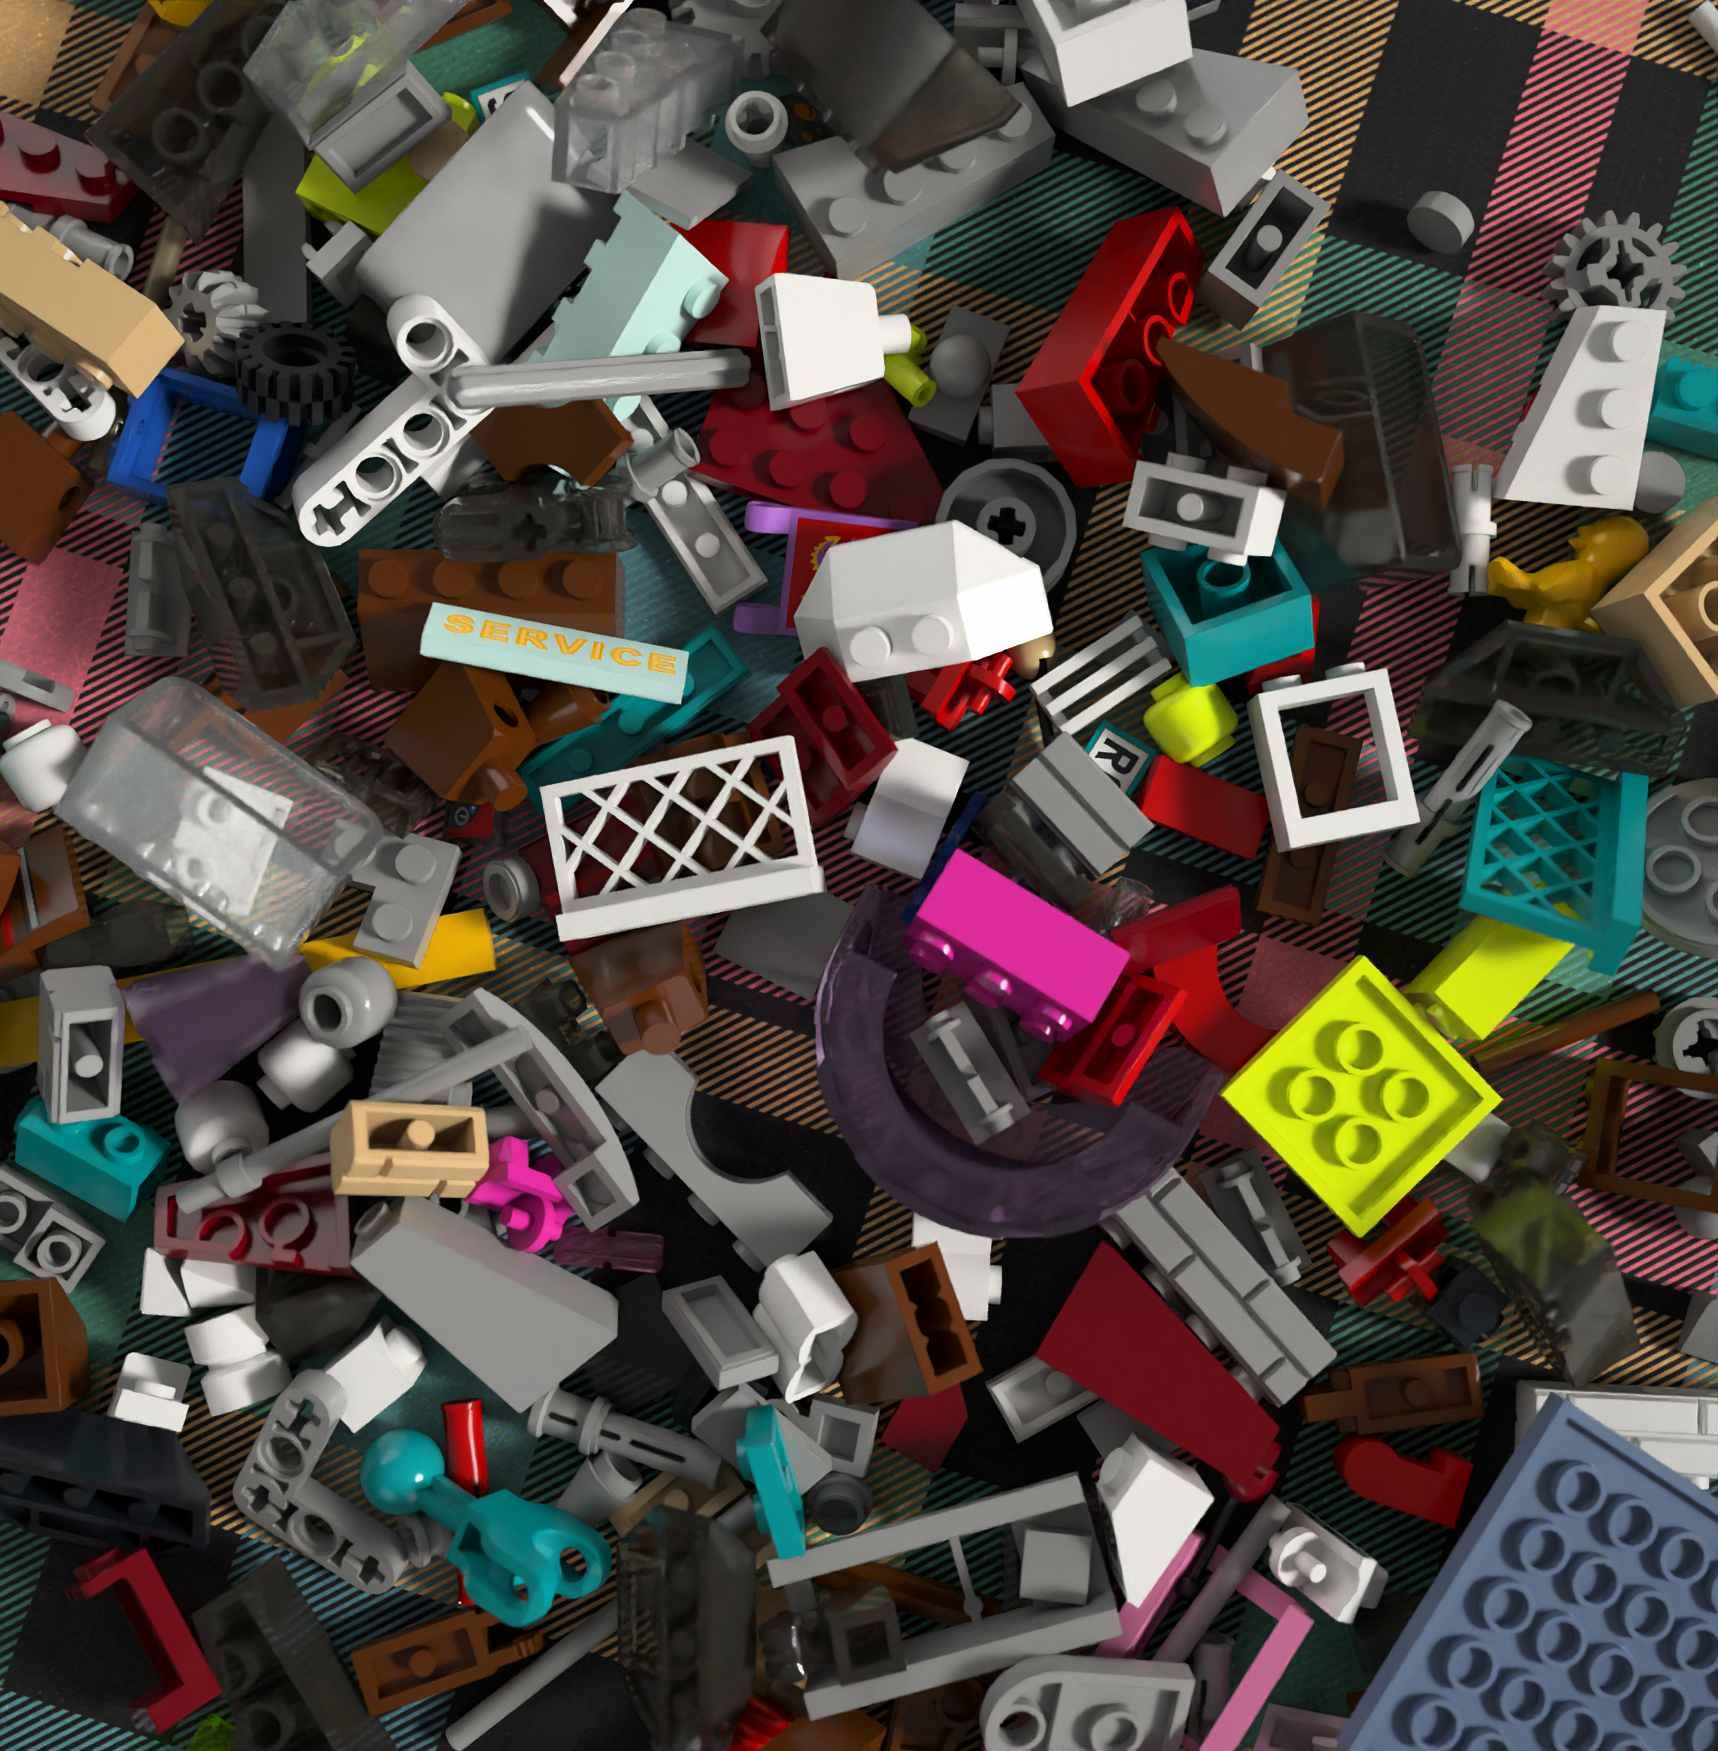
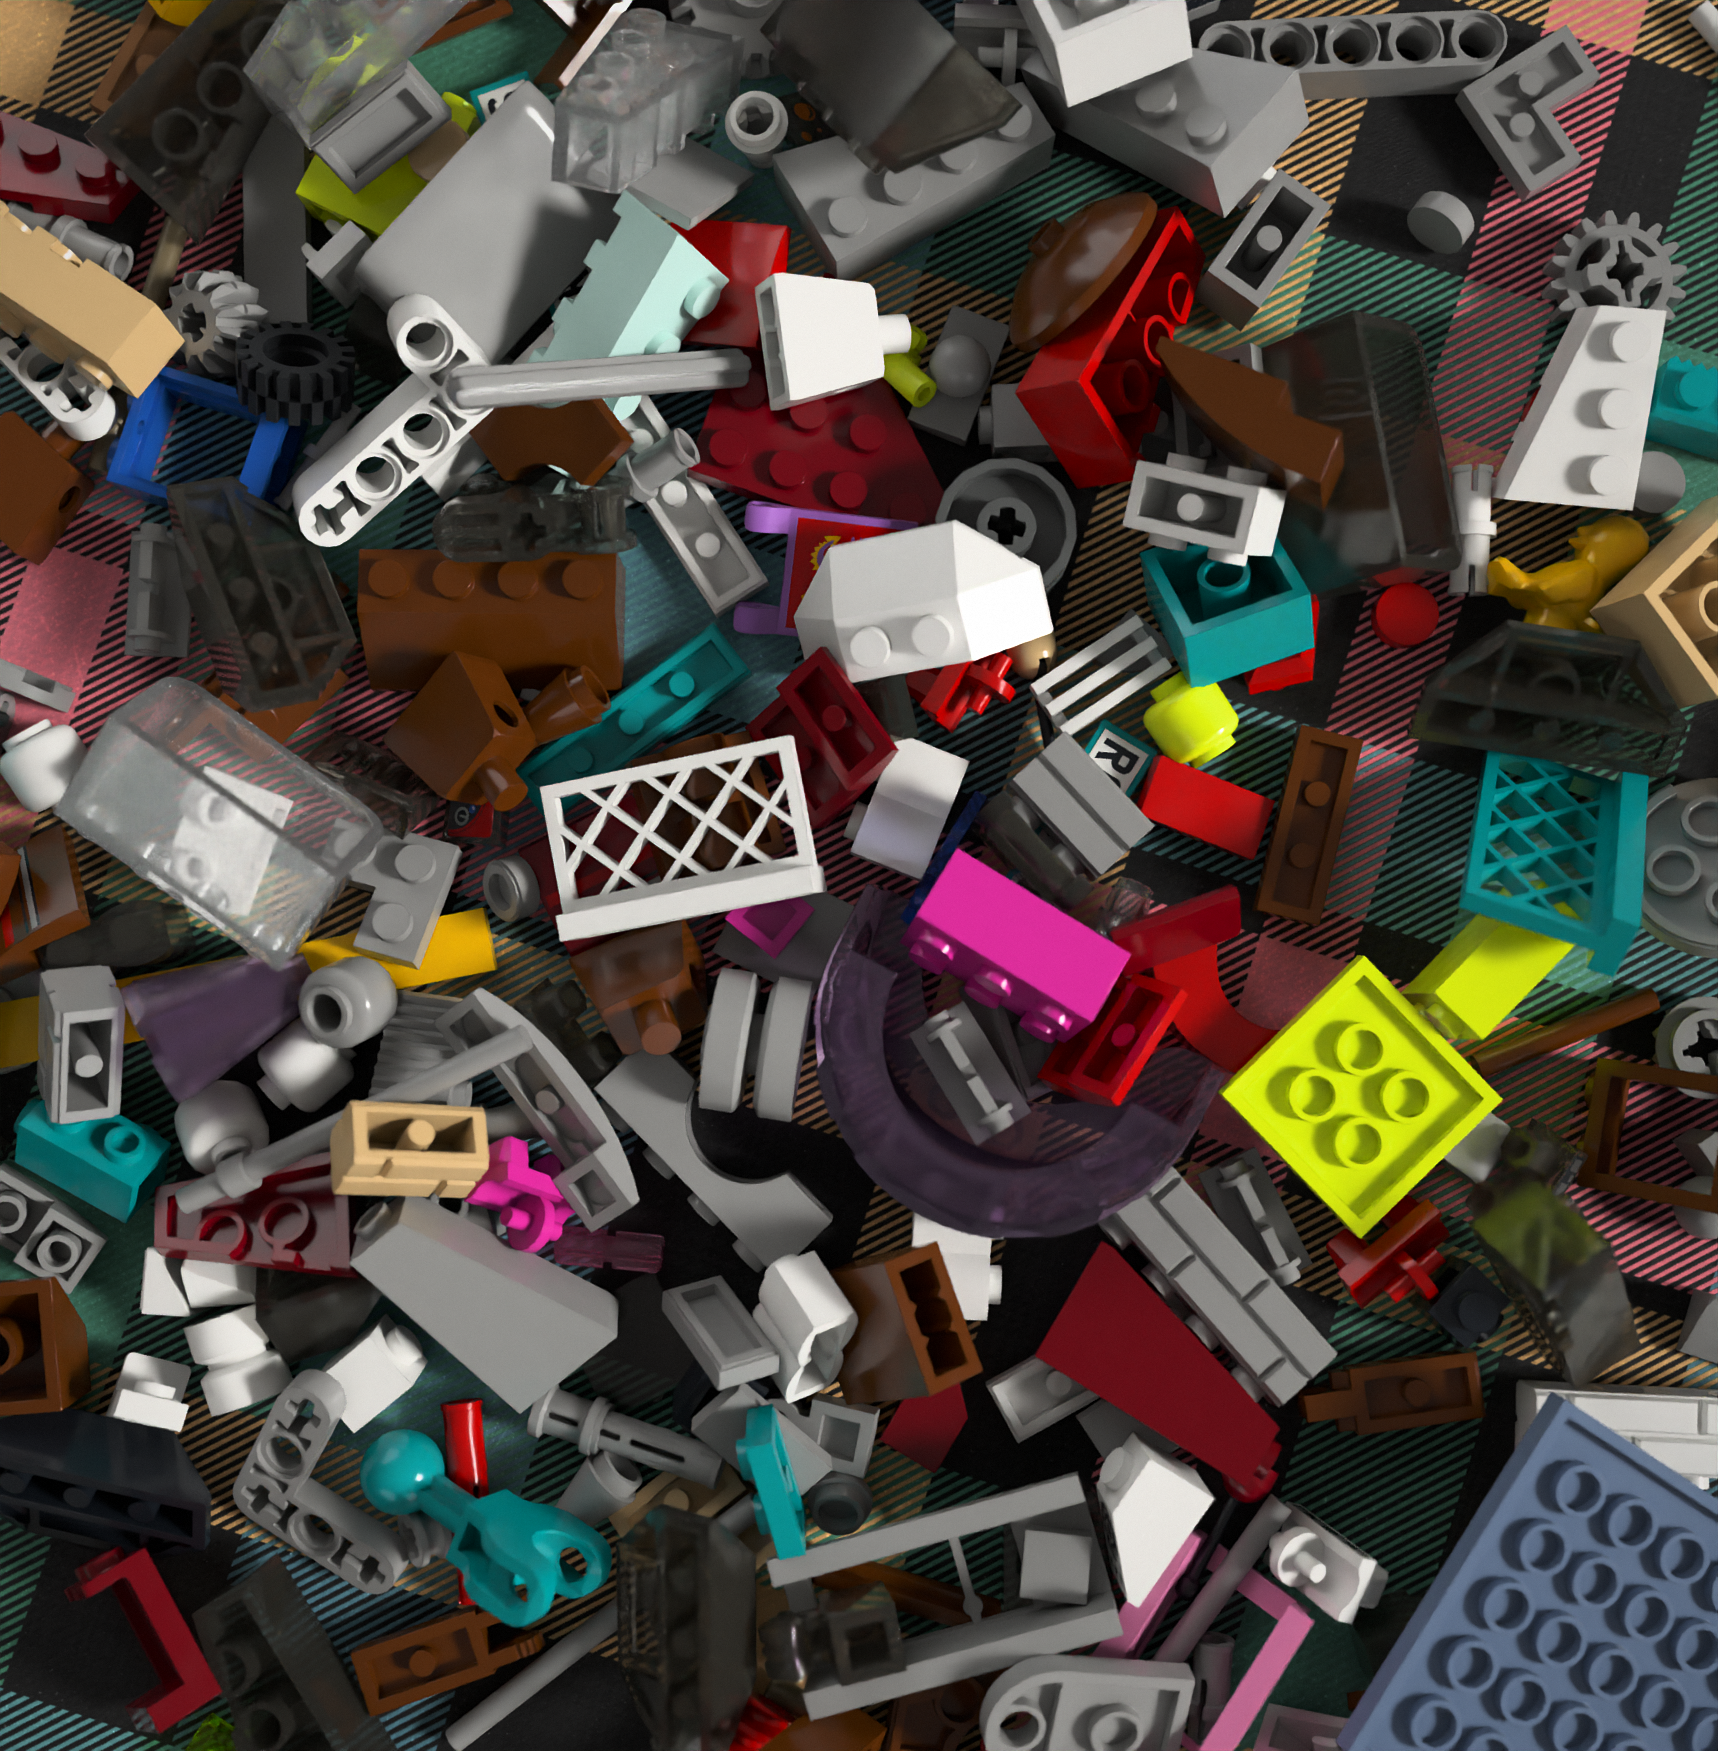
(554, 653): light aqua tile -> none
(745, 1043): none -> light grey wheel
(772, 924): none -> dark pink plate
(1076, 264): none -> reddish brown dish
(1340, 682): white window -> none
(1374, 45): none -> light grey beam
(1401, 1481): red leg -> none
(1404, 615): none -> red tile
(1501, 730): light grey pin -> none
(1514, 110): none -> light grey plate

